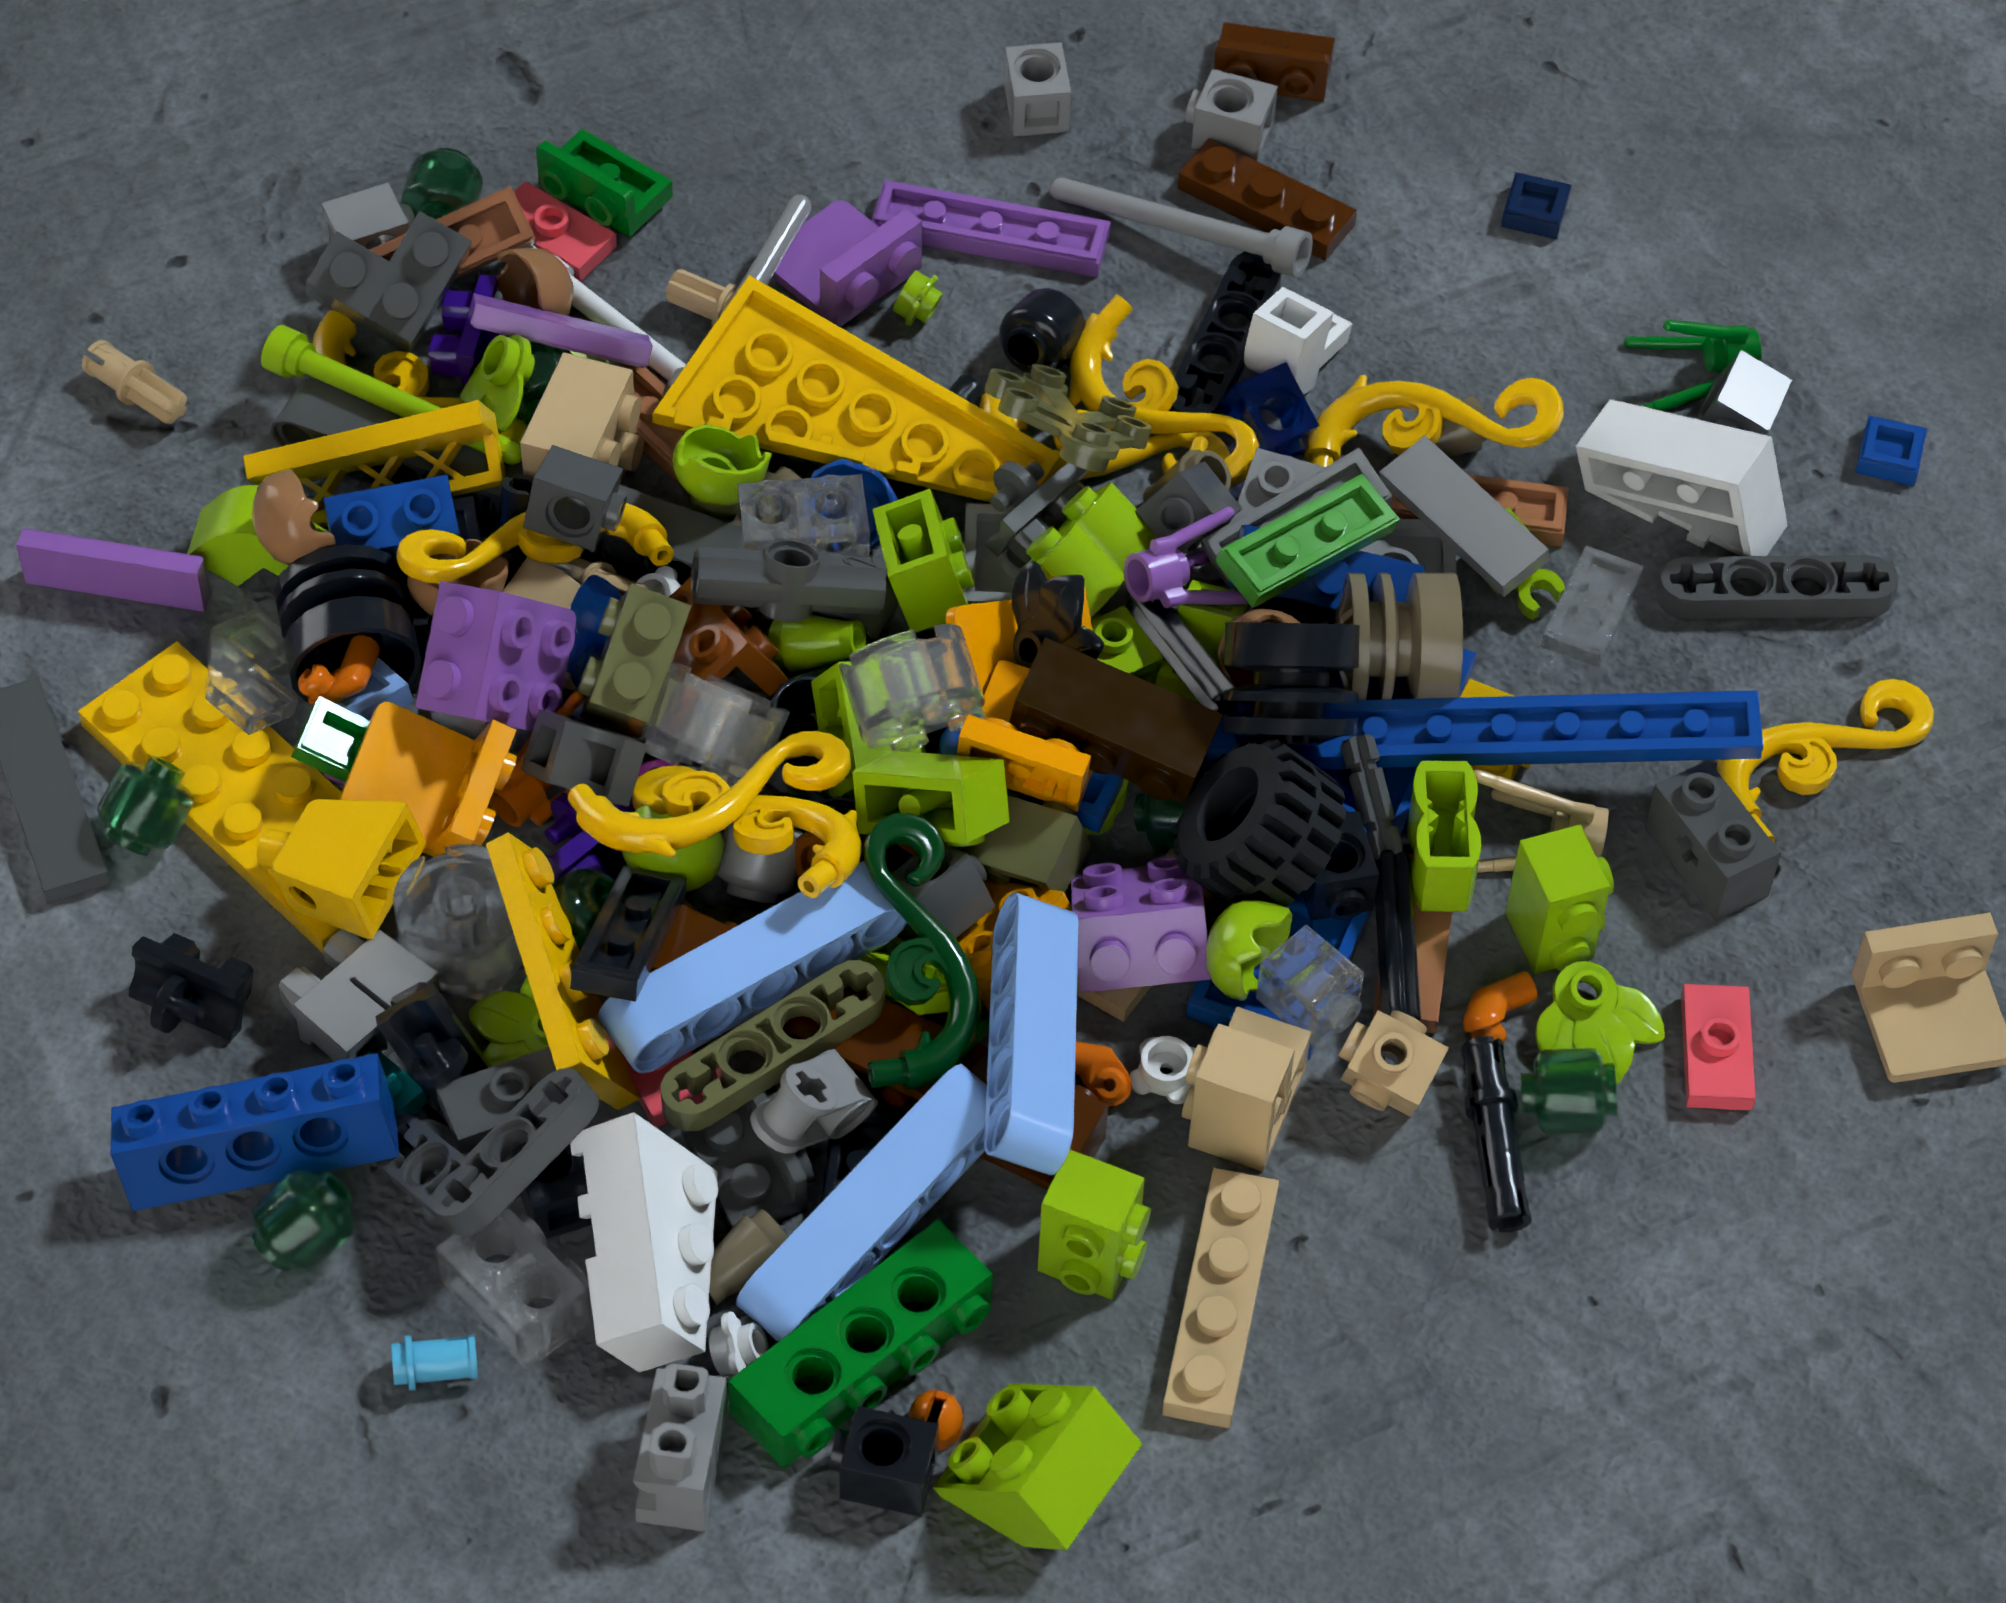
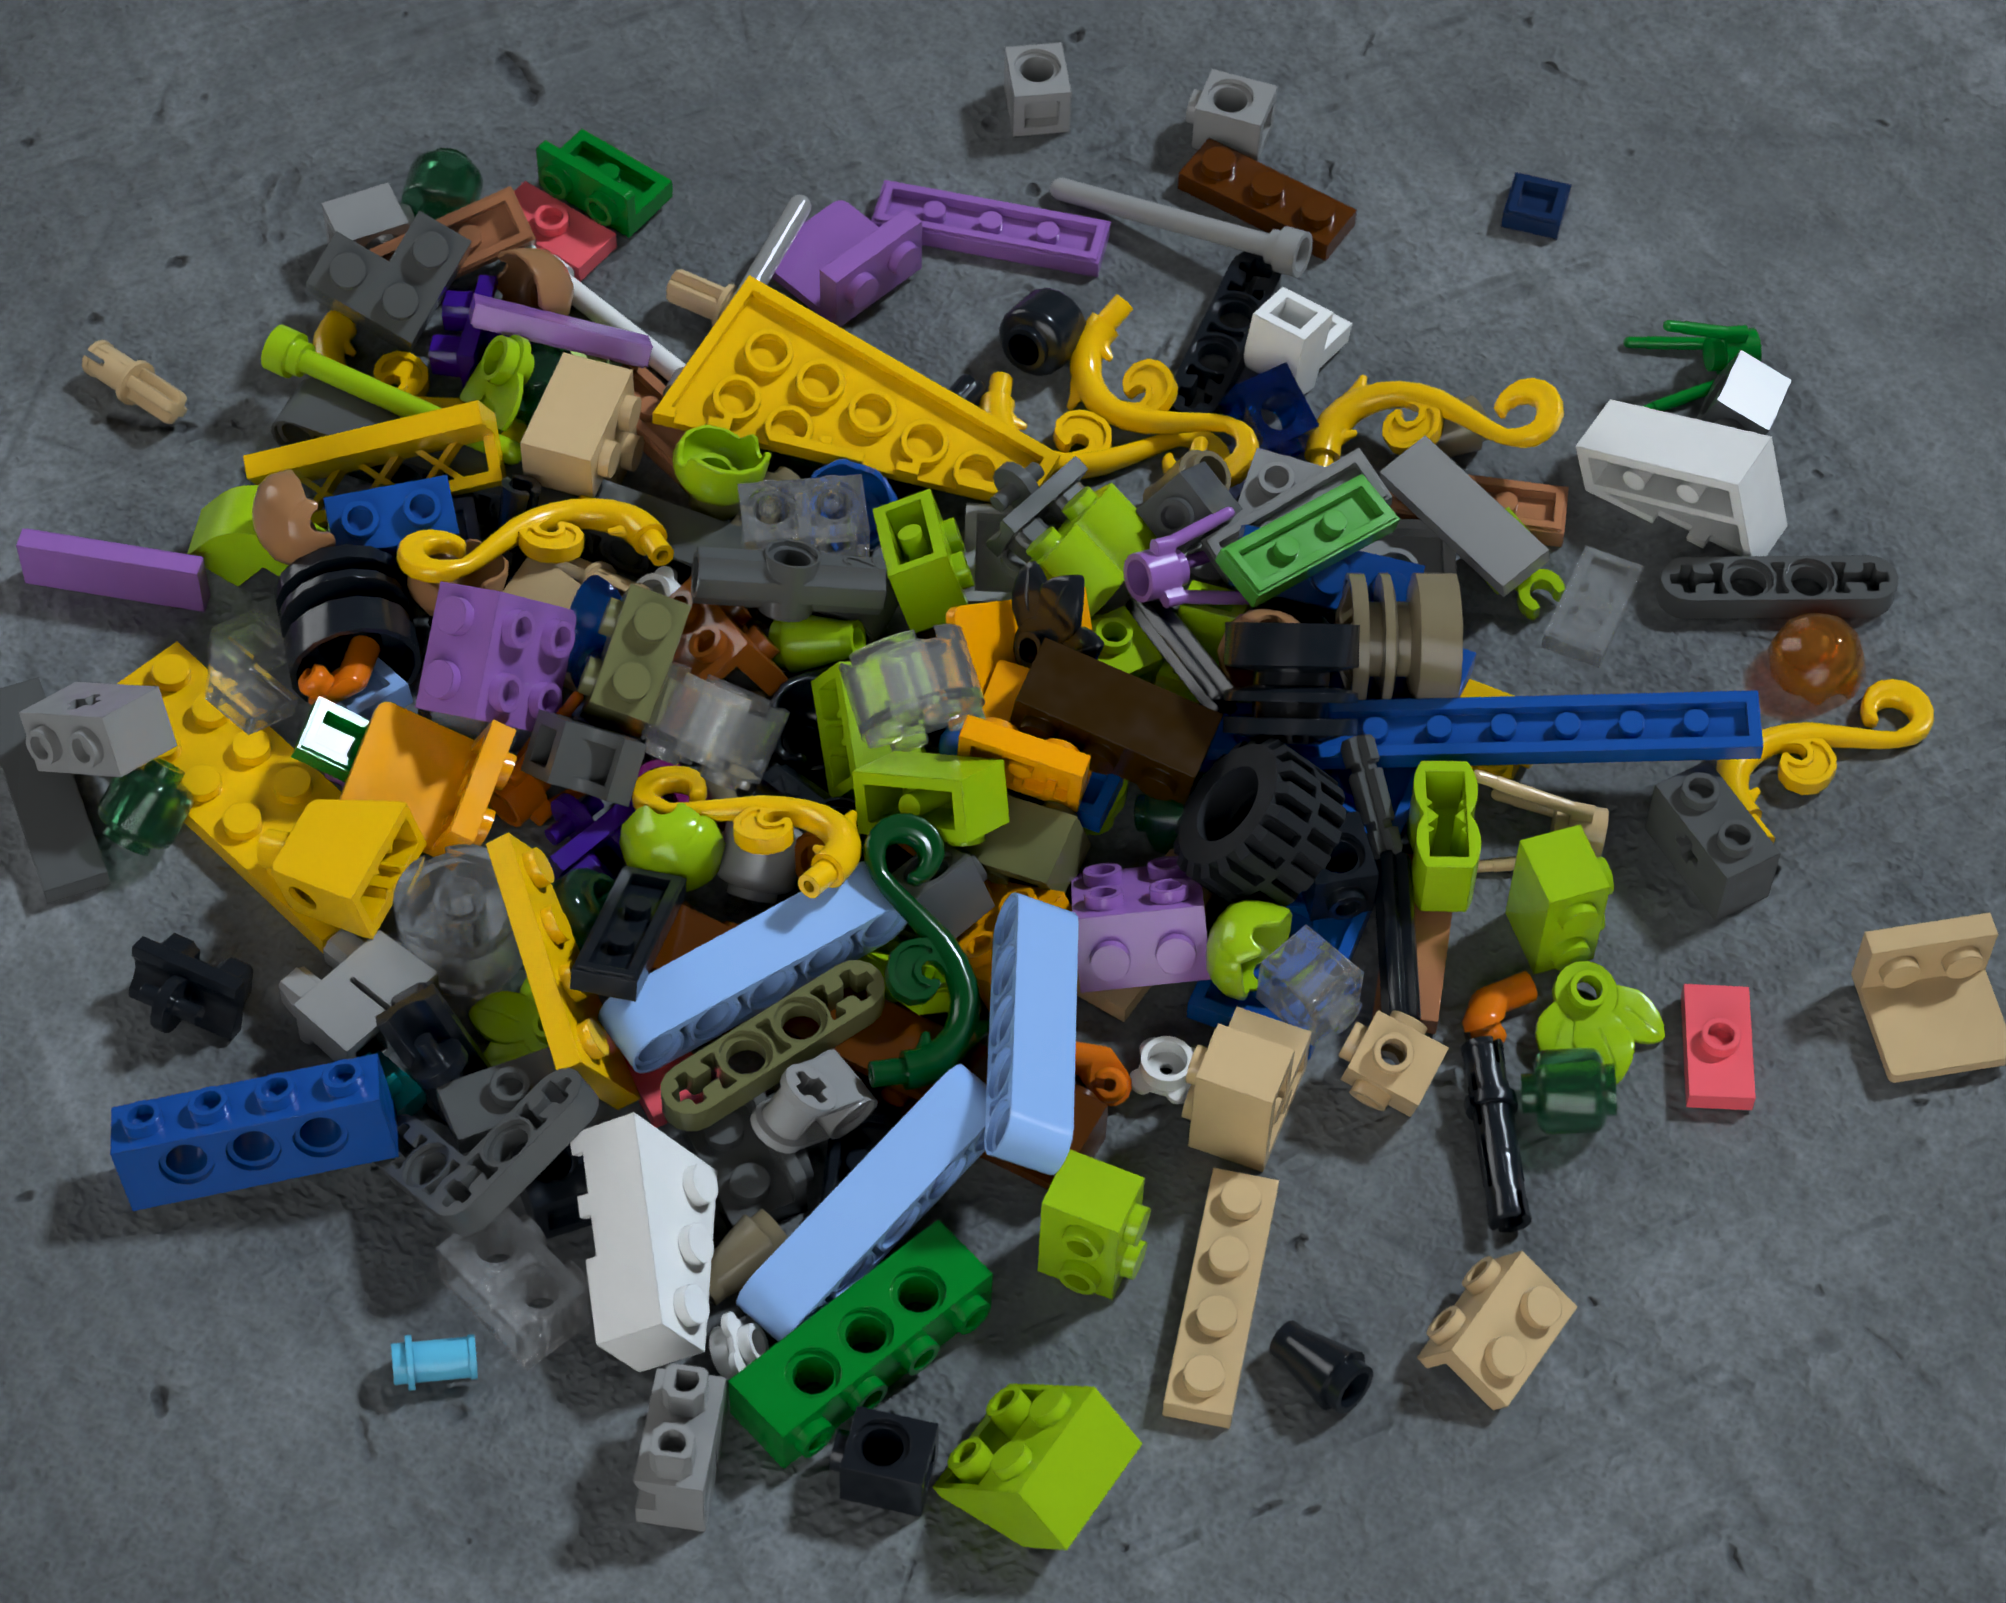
(98, 729): none -> light grey brick
(302, 1220): clear green head -> none
(575, 498): dark grey brick -> none
(721, 803): yellow plant -> none
(918, 298): lime plate -> none
(950, 1418): orange hinge -> none
(1085, 438): olive plant -> none
(1277, 57): reddish brown bracket -> none
(1324, 1368): none -> black cone
(1498, 1327): none -> tan bracket
(1817, 658): none -> clear orange hair
(1891, 450): blue tile -> none

